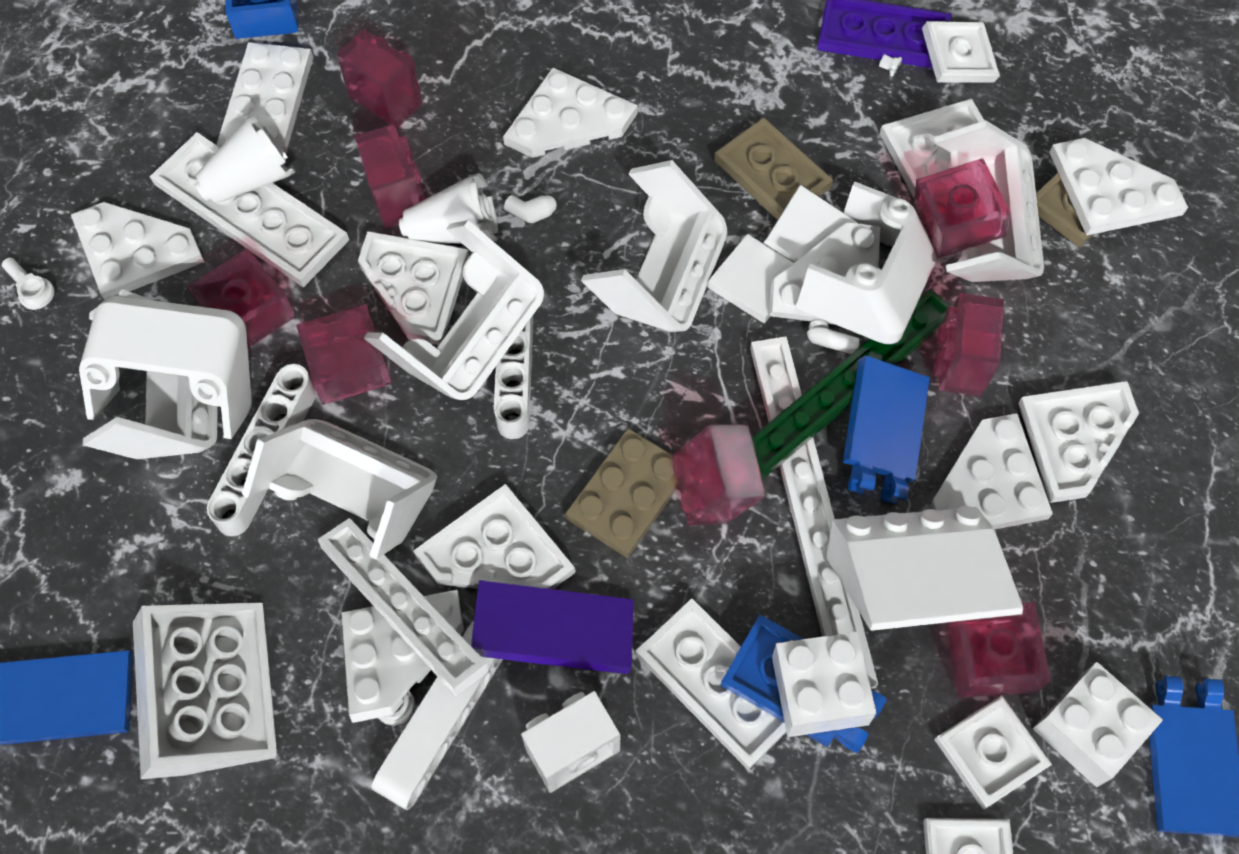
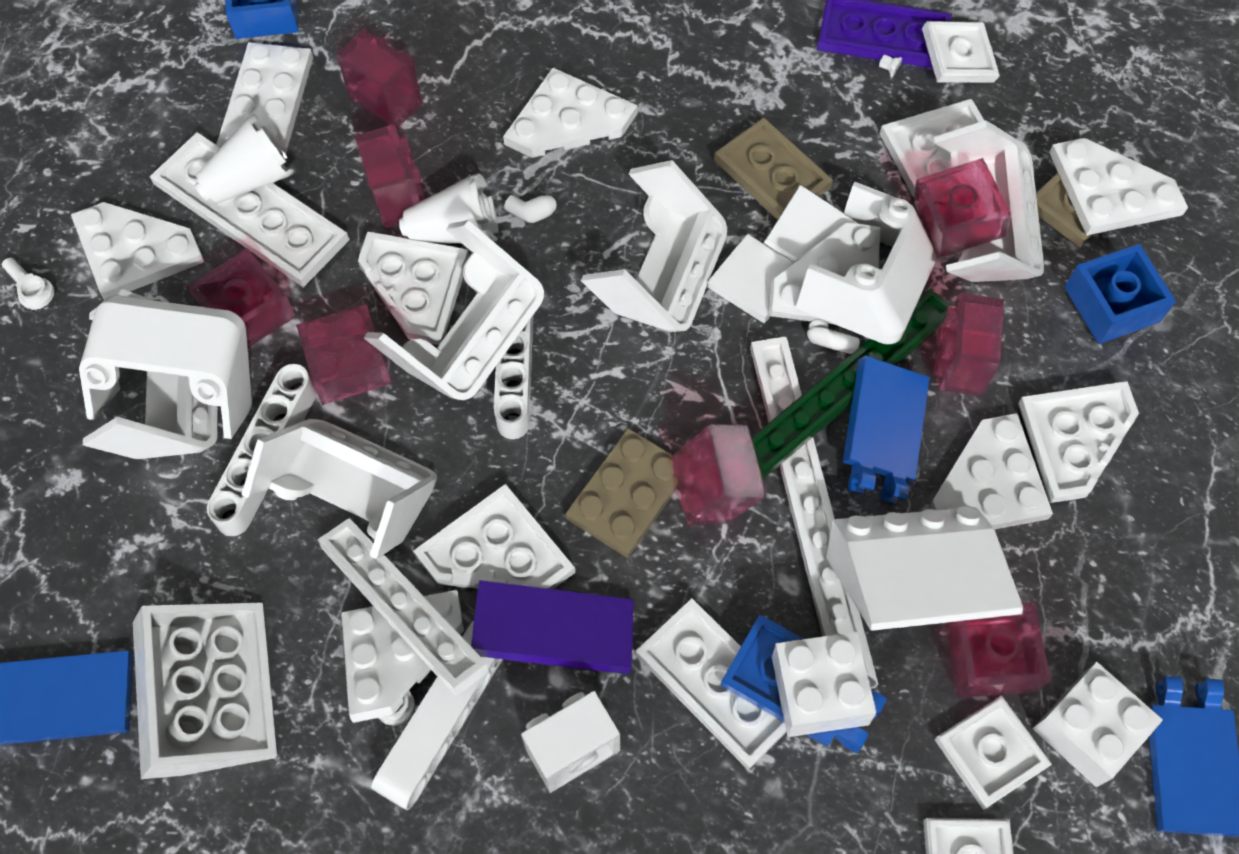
(1119, 293): none -> blue brick

